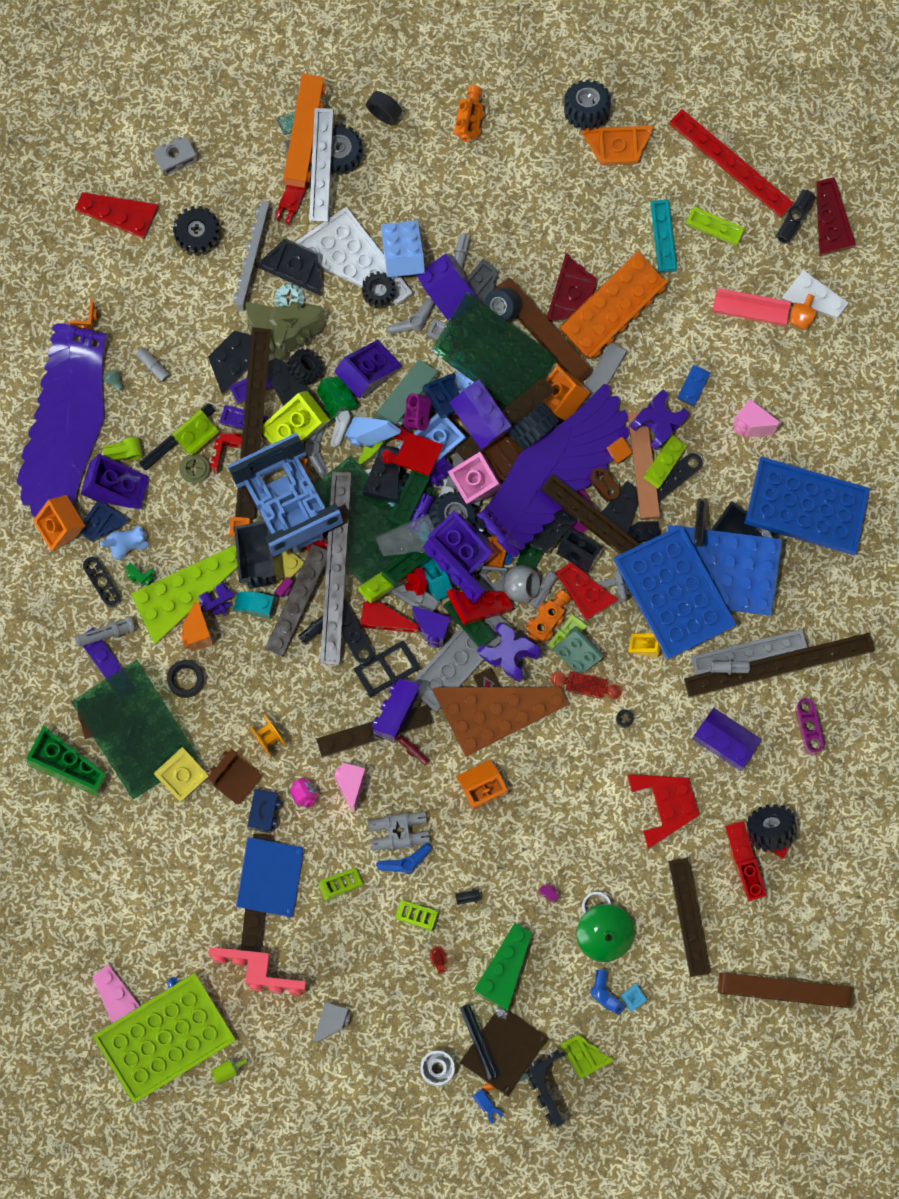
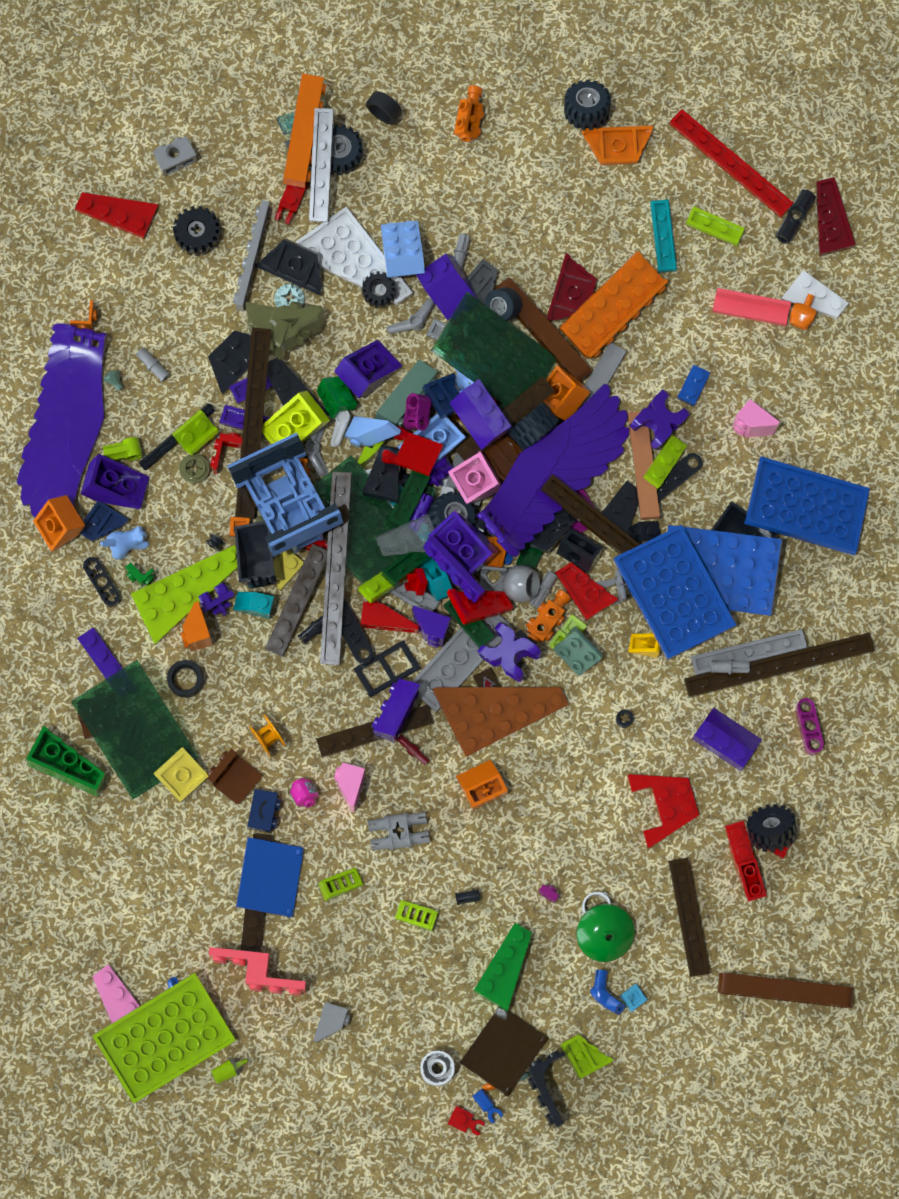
(113, 630): light grey pin -> none
(214, 542): none -> black bush
(284, 587): magenta plate -> none
(299, 371): black tyre -> none
(406, 864): blue piece -> none
(438, 959): clear red cylinder -> none
(462, 1120): none -> red plate
(479, 1042): black axle -> none
(586, 685): clear red plate -> none
(604, 484): reddish brown beam -> none
(619, 450): orange tile -> none
(700, 522): black axle -> none

